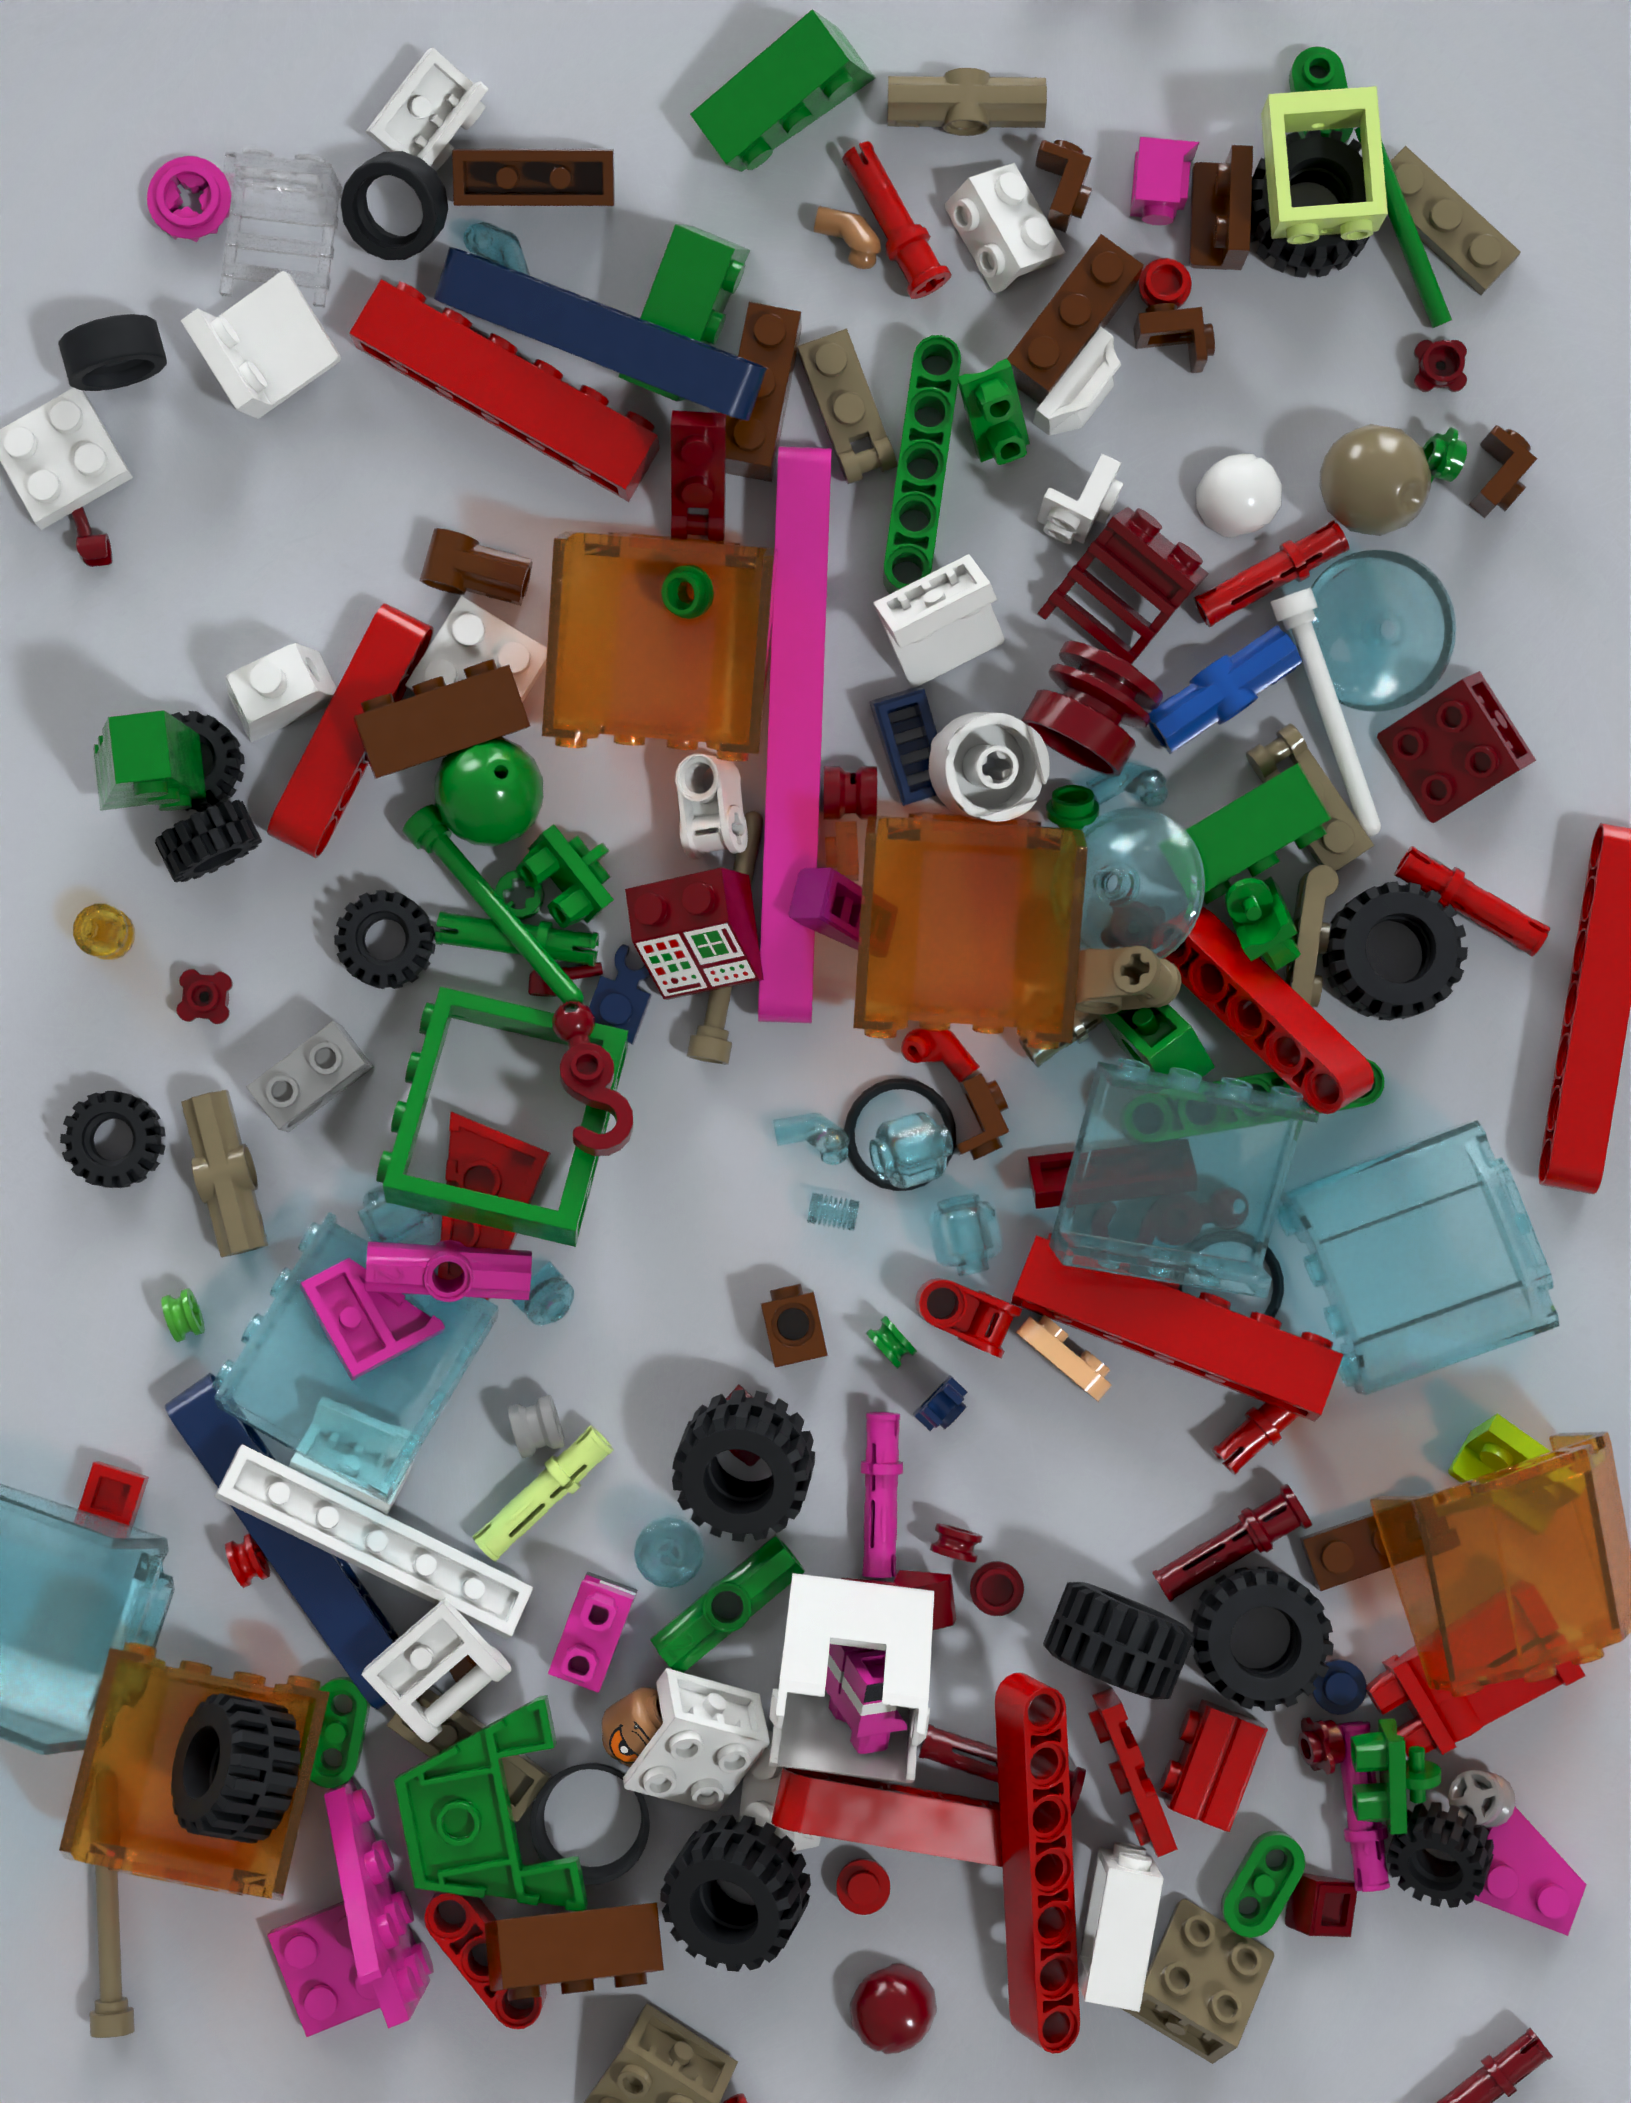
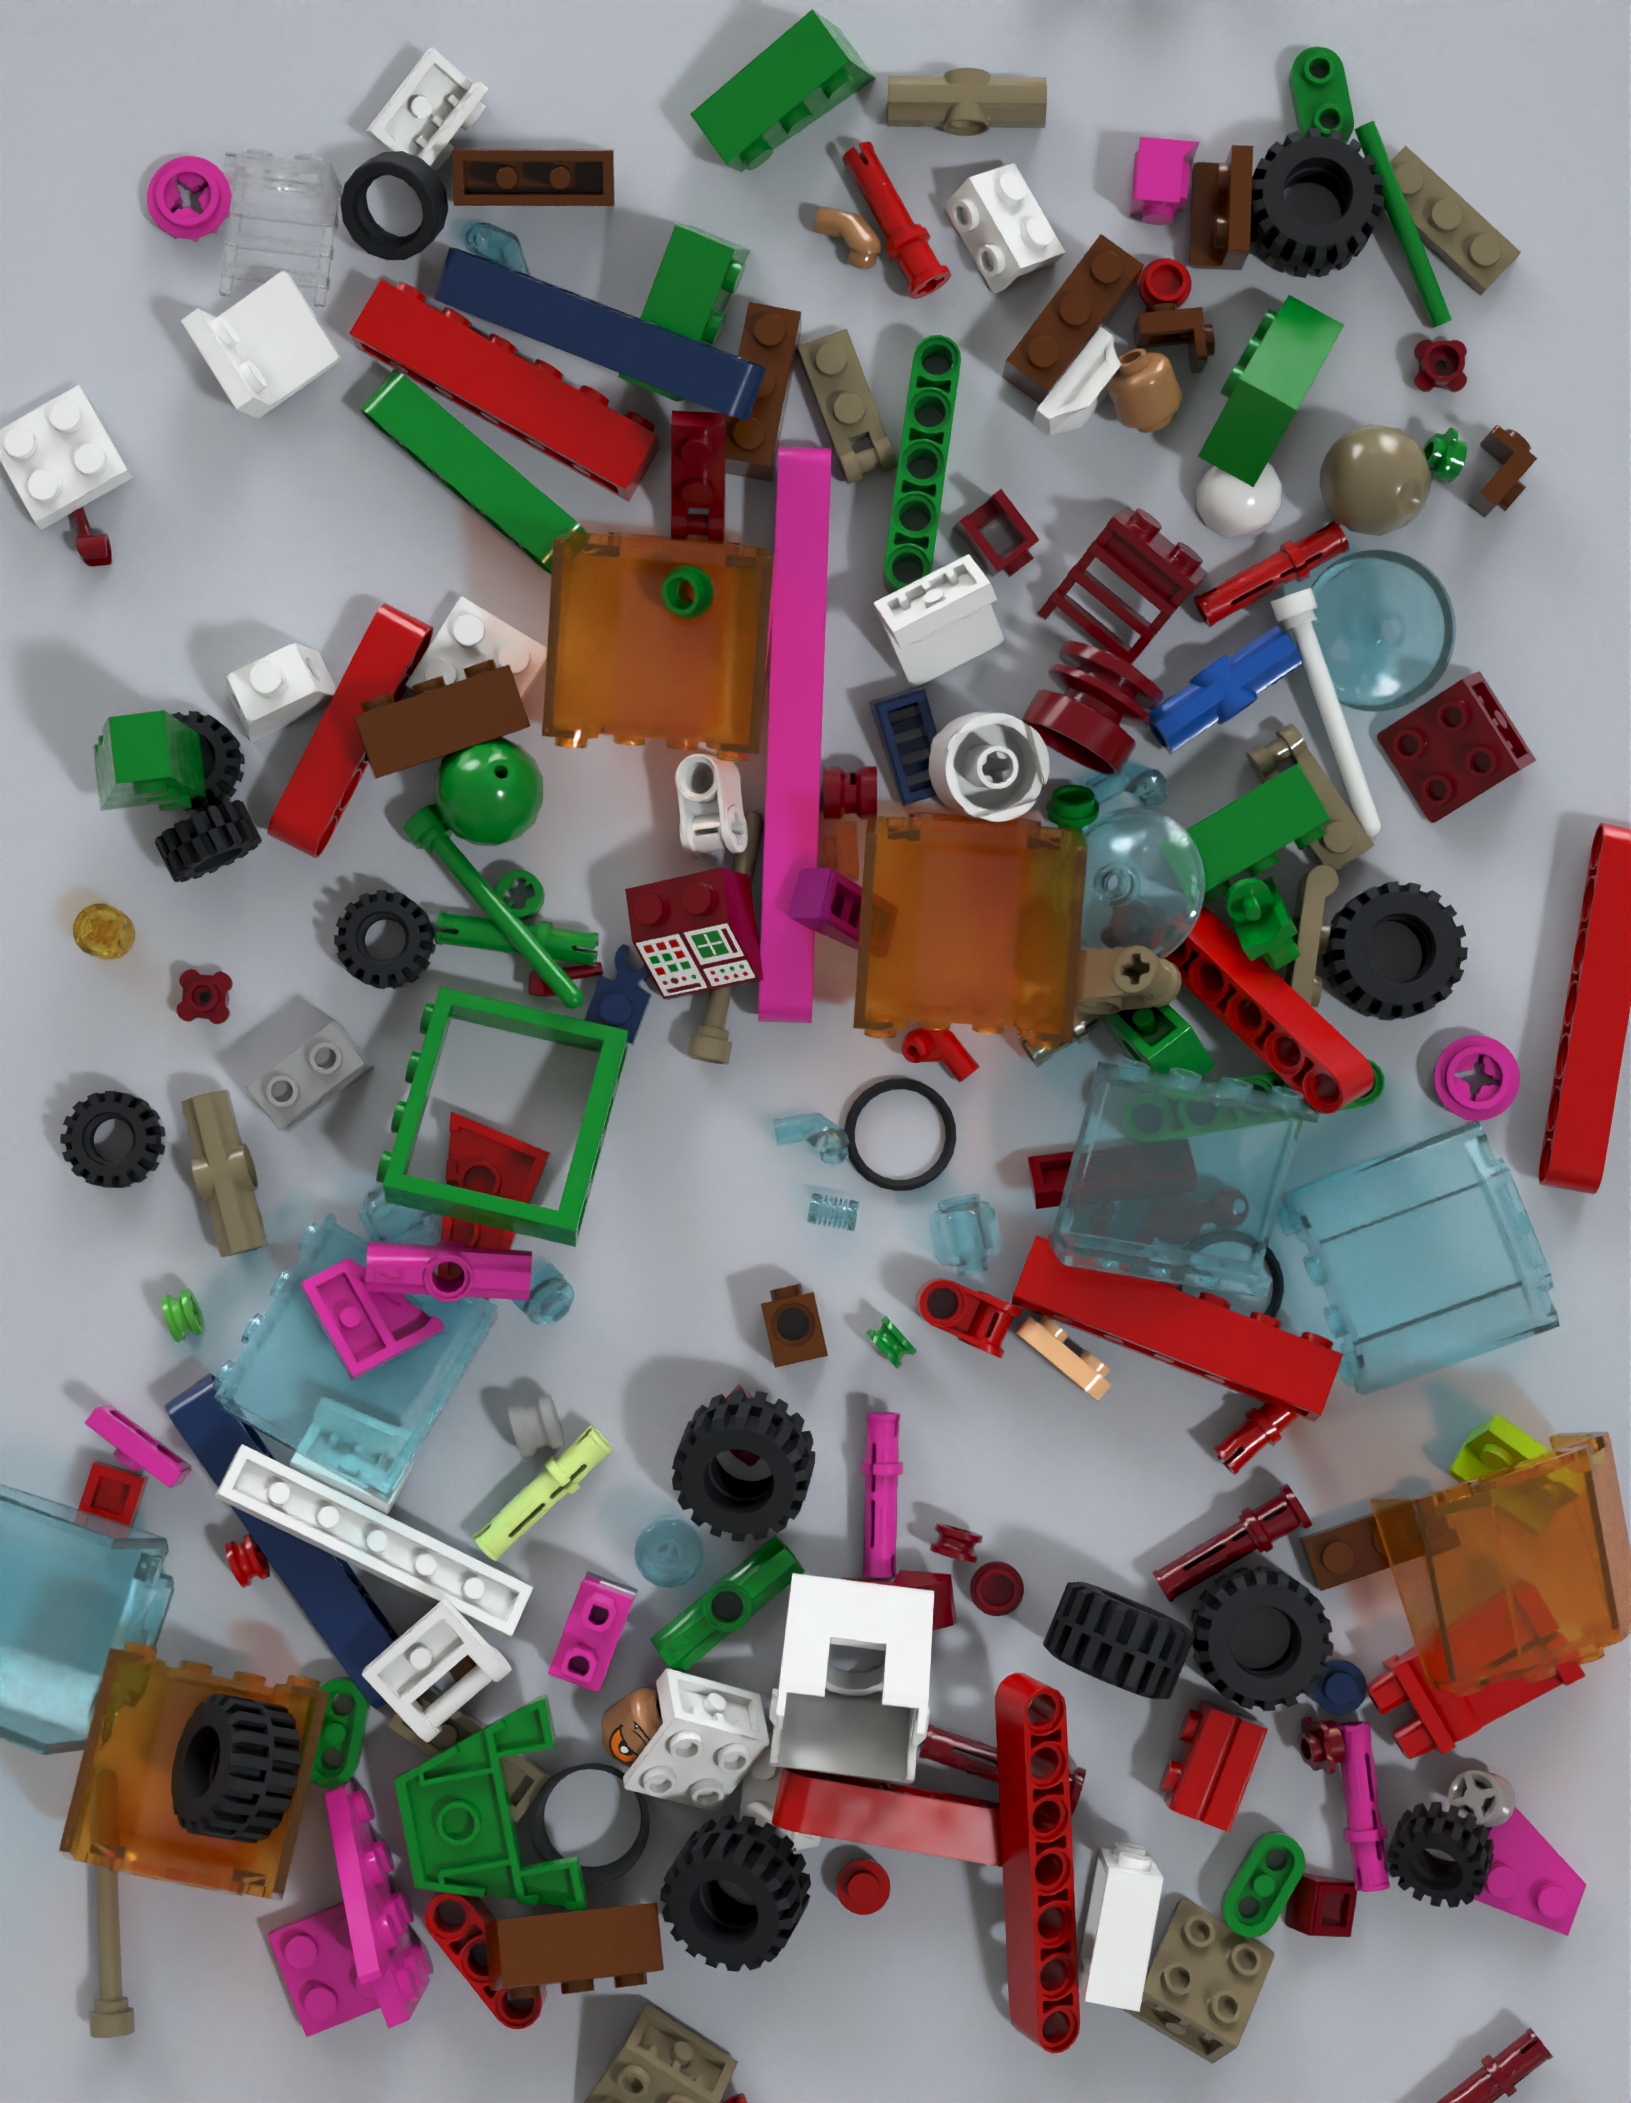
(112, 352): black tyre -> none
(137, 1447): none -> dark pink plate
(460, 565): reddish brown piece -> none
(468, 467): none -> green beam
(573, 871): green hips -> none
(588, 1077): dark red piece -> none
(856, 1697): dark pink hips -> none
(893, 2009): dark red hair -> none
(910, 1150): clear light blue head -> none
(942, 1405): dark blue plate -> none
(986, 1104): reddish brown bracket -> none
(995, 413): green hips -> none
(998, 535): none -> dark red window
(1071, 195): reddish brown bracket -> none
(1073, 519): white bracket -> none
(1129, 1773): red wing -> none
(1145, 391): none -> medium nougat head
(1269, 387): none -> green wedge
(1321, 112): yellowish green window -> none
(1386, 1753): green hips -> none
(1473, 901): red pin -> none
(1495, 1063): none -> dark pink gear

